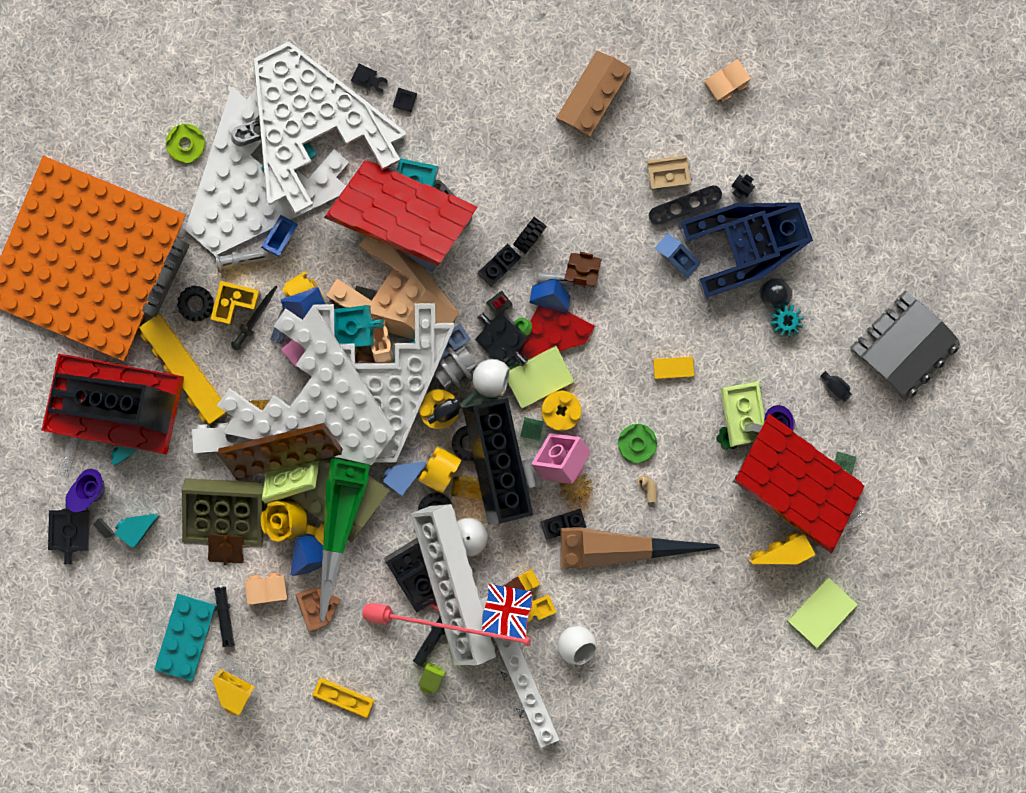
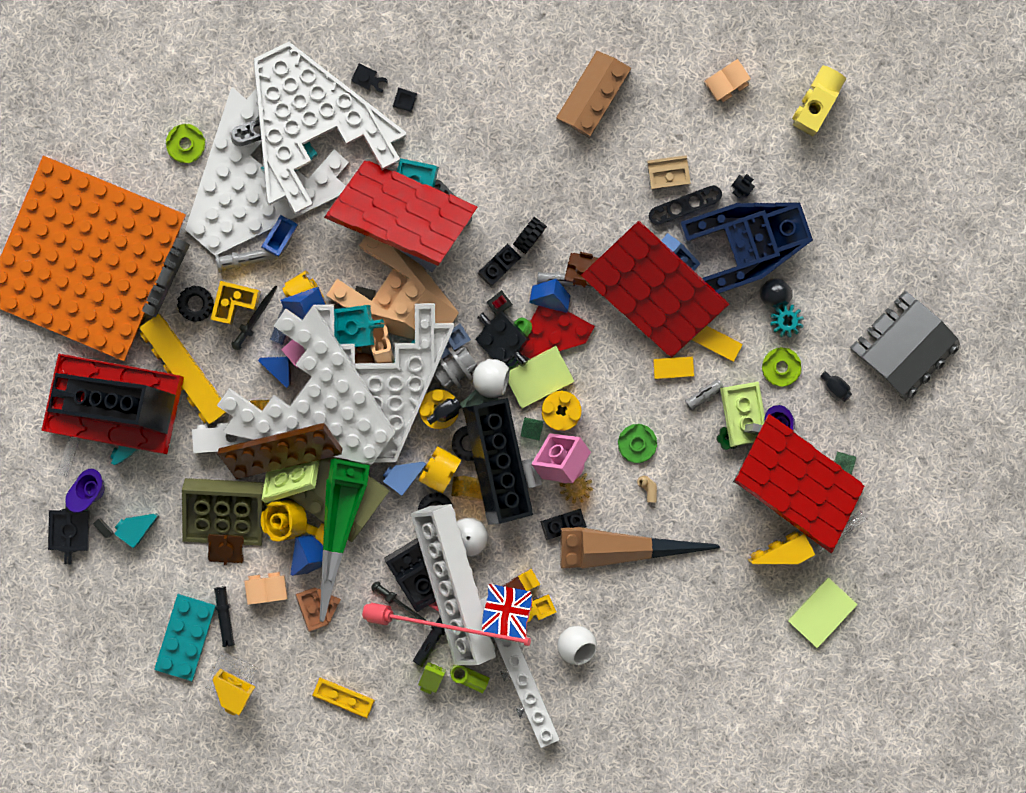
(279, 368): none -> blue slope
(390, 596): none -> pearl dark grey sword
(471, 678): none -> lime piece
(655, 289): none -> red piece
(704, 394): none -> light grey pin
(718, 343): none -> yellow tile
(793, 366): none -> lime tile
(821, 97): none -> light yellow brick

